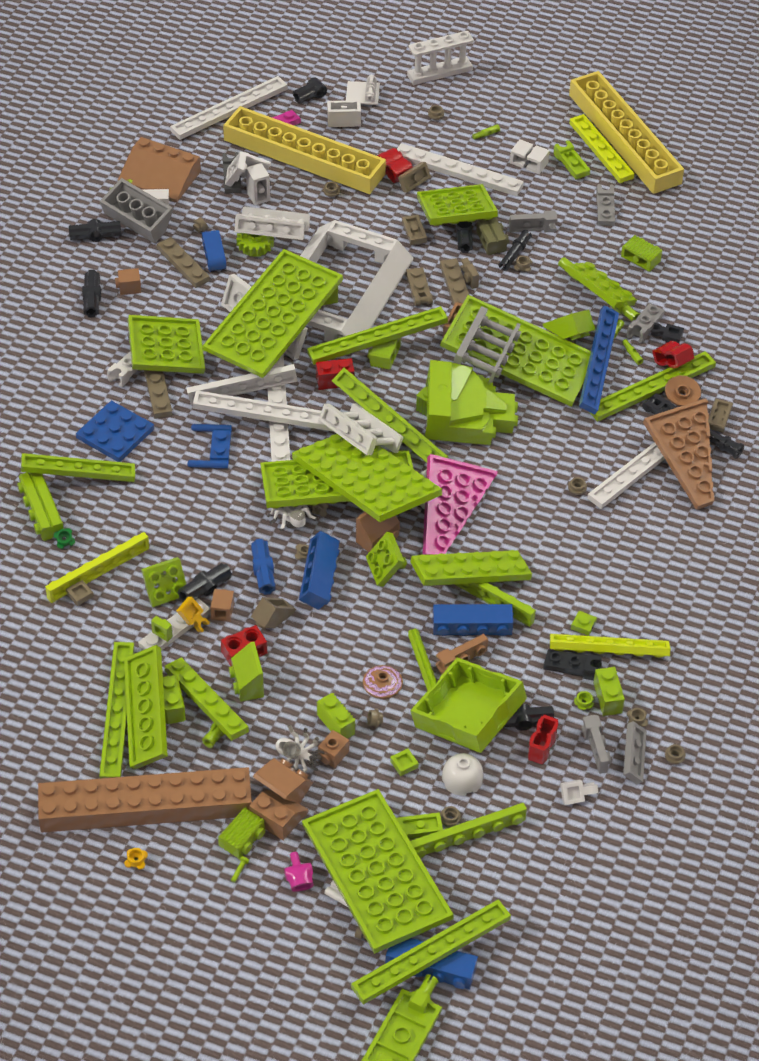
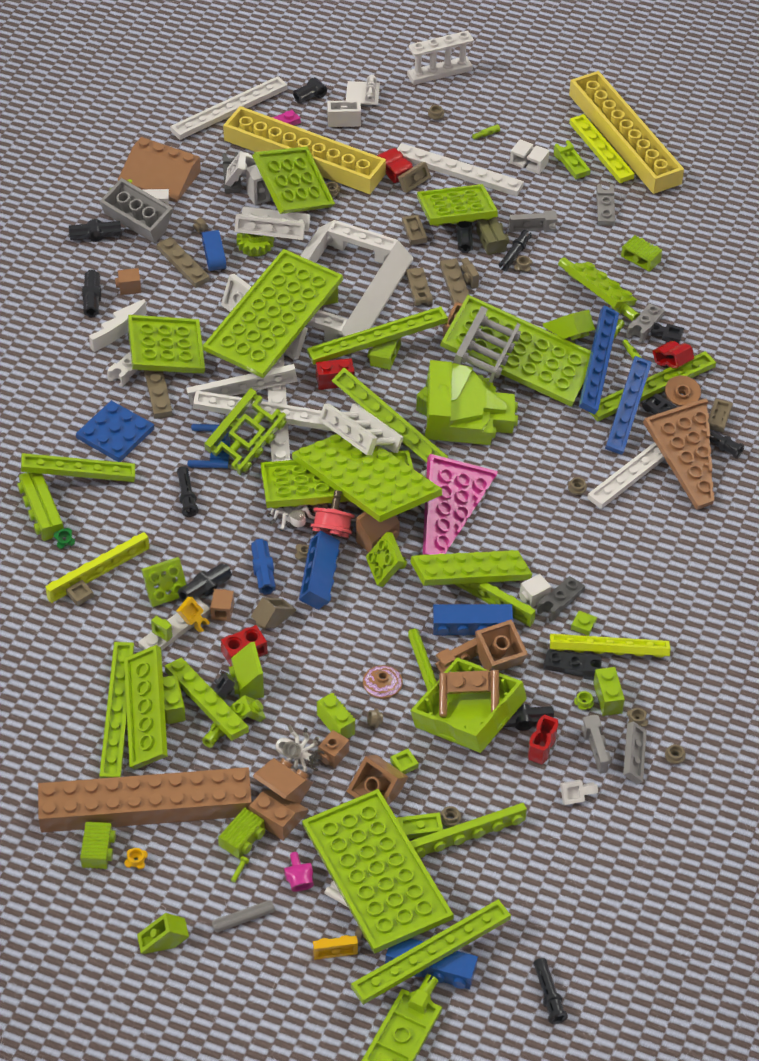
(97, 844): none -> lime brick
(116, 327): none -> white slope
(163, 934): none -> lime slope
(187, 497): none -> black pin
(224, 685): none -> black plate
(234, 423): none -> lime fence
(243, 916): none -> light grey axle
(249, 708): none -> lime bracket
(293, 179): none -> lime plate
(333, 520): none -> coral wheel
(335, 947): none -> yellow plate
(377, 774): none -> medium nougat slope
(462, 774): white cylinder -> none
(468, 683): none -> medium nougat plate
(500, 646): none -> medium nougat slope
(534, 590): none -> white brick
(552, 999): none -> black pin
(560, 597): none -> dark grey plate
(628, 405): none -> blue plate

